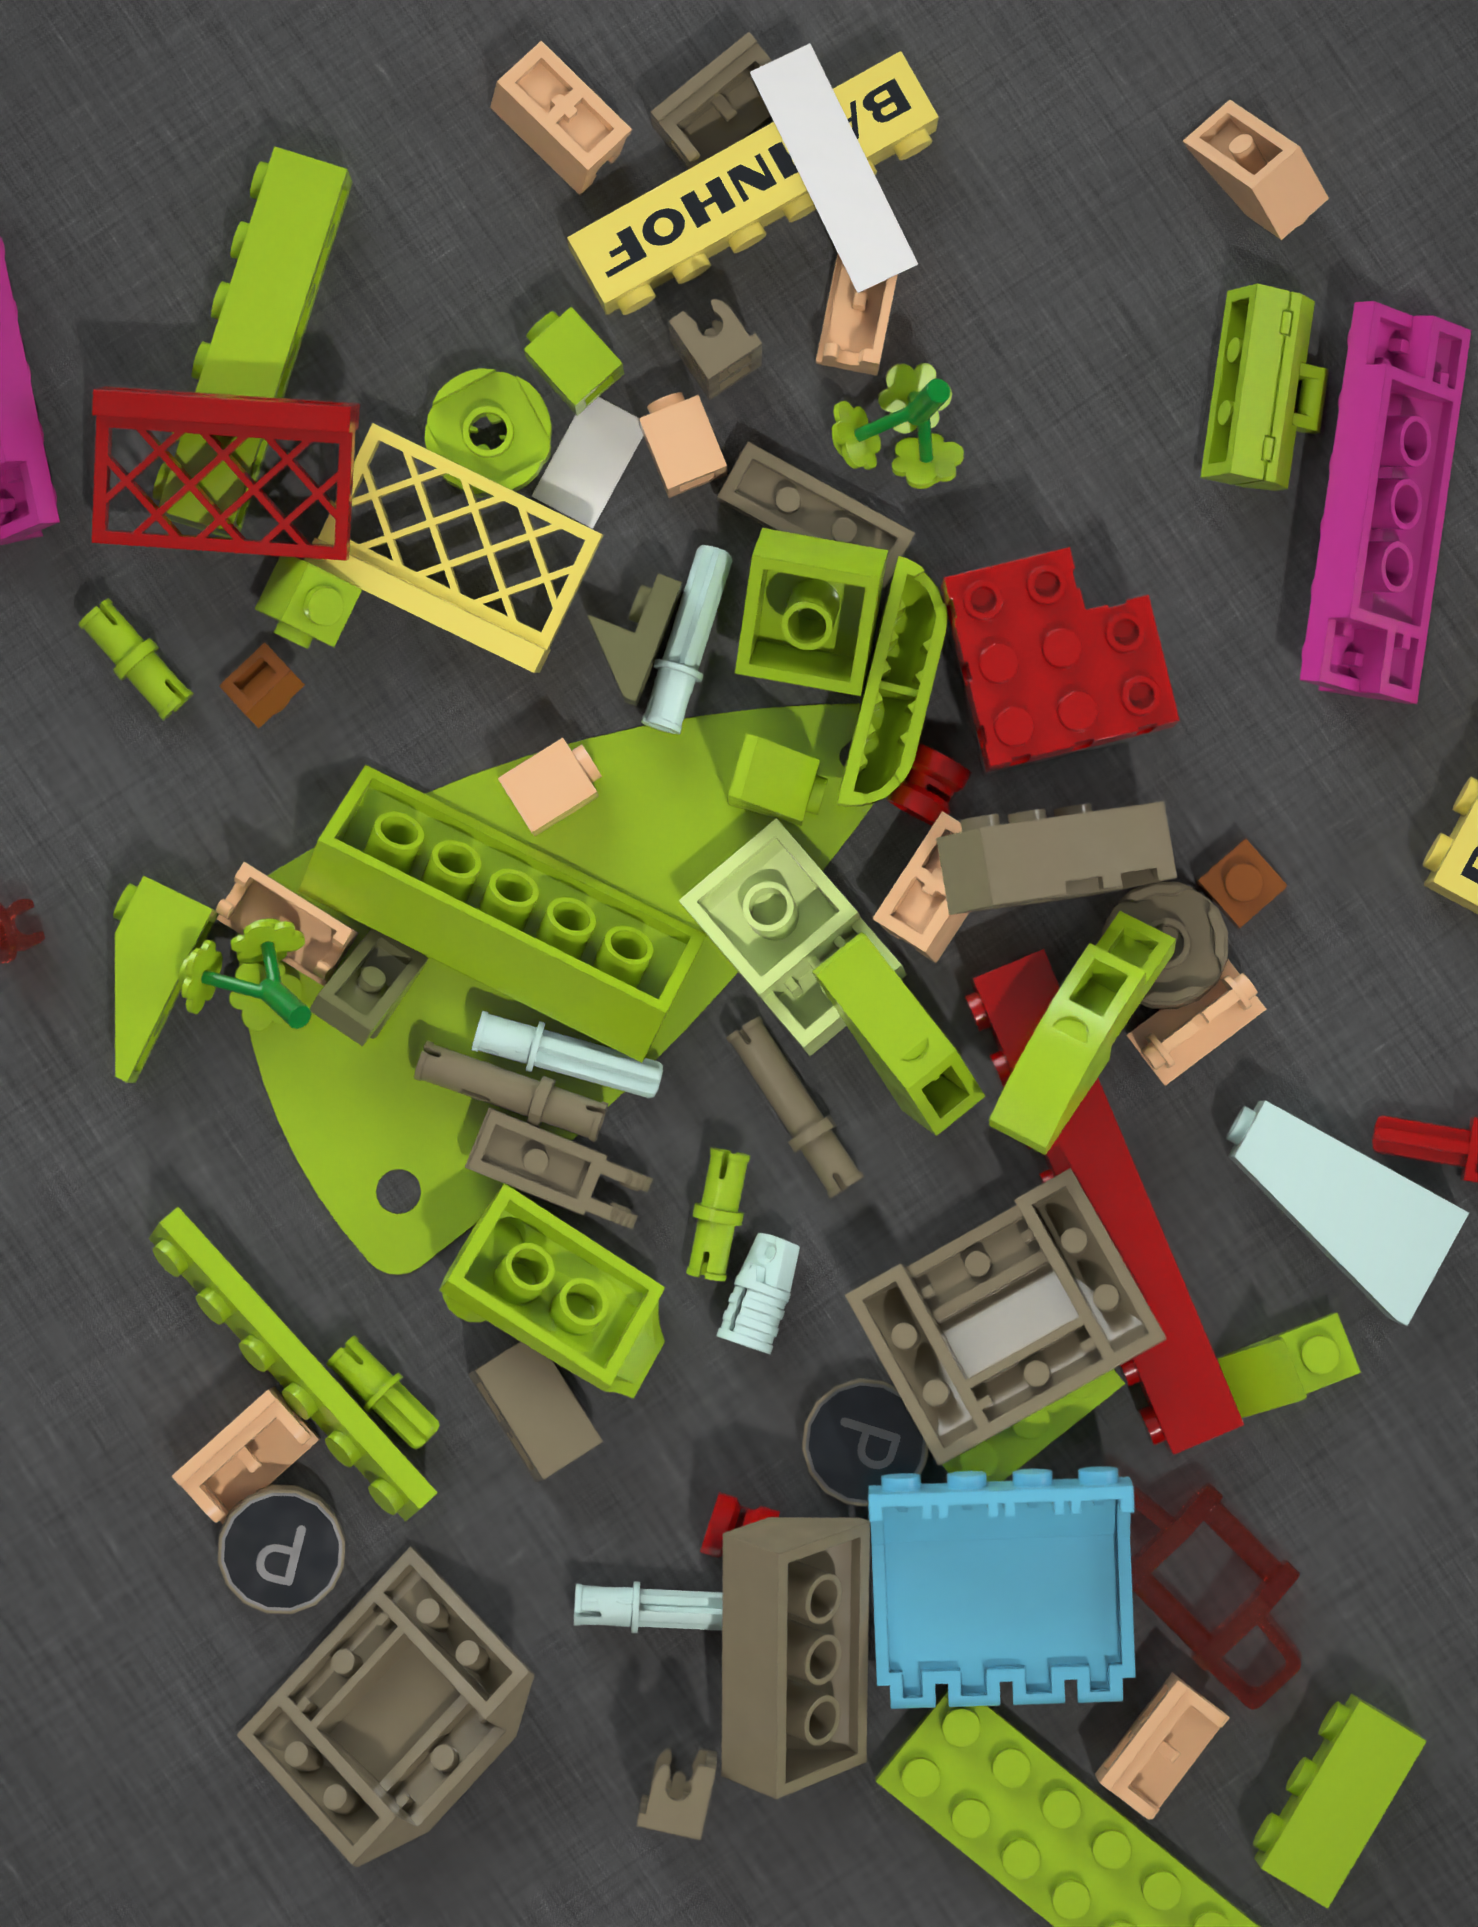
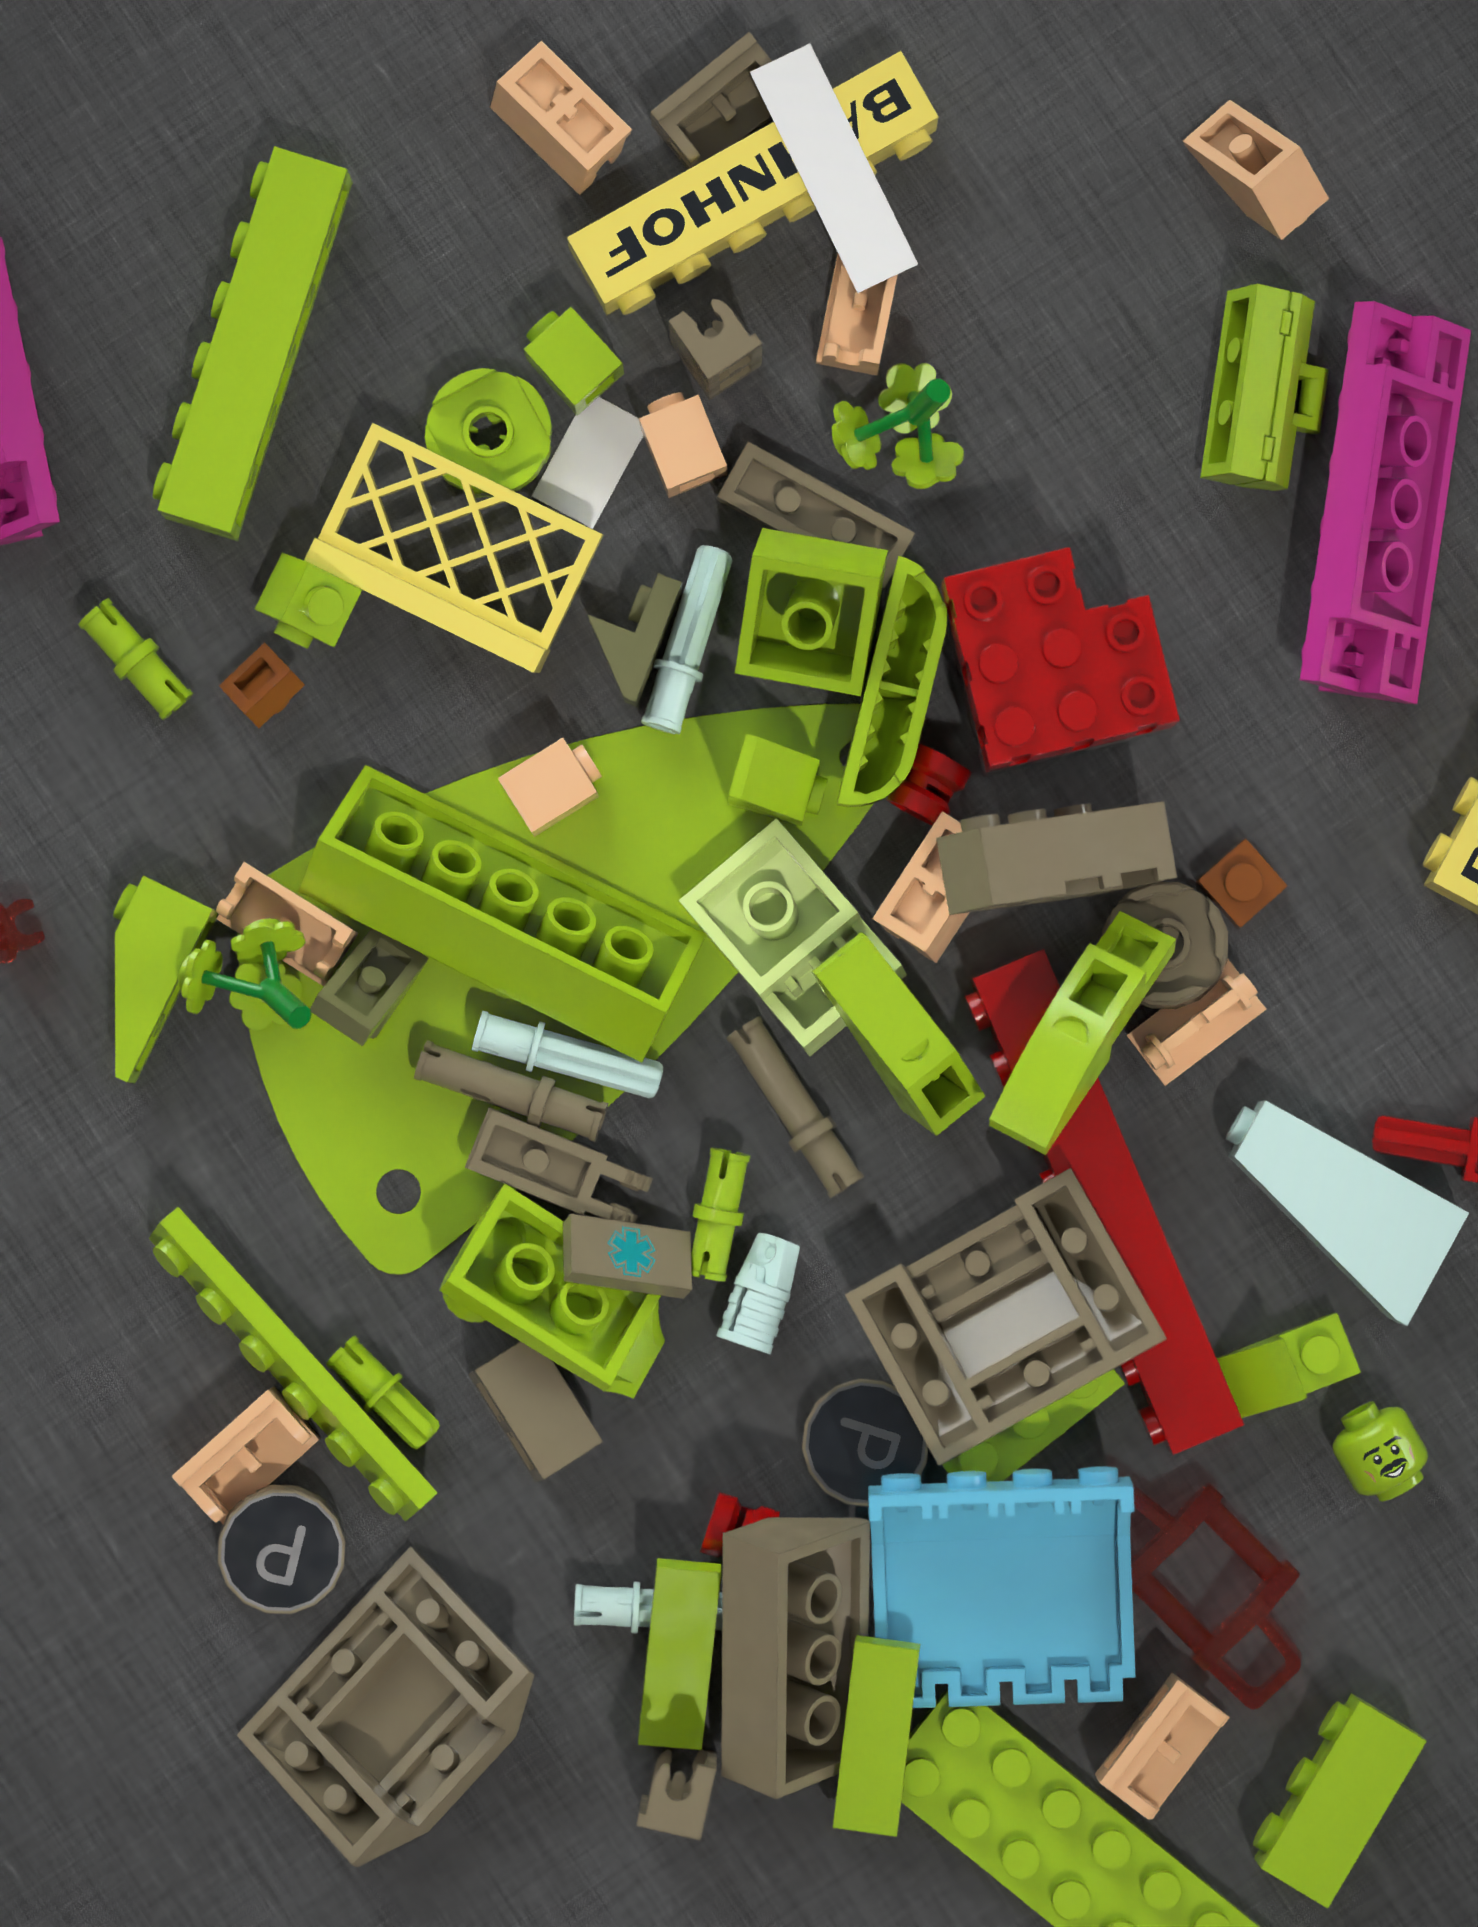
(224, 416): red fence -> none
(627, 1256): none -> dark tan tile
(679, 1654): none -> lime tile
(876, 1735): none -> lime tile
(1380, 1451): none -> lime head

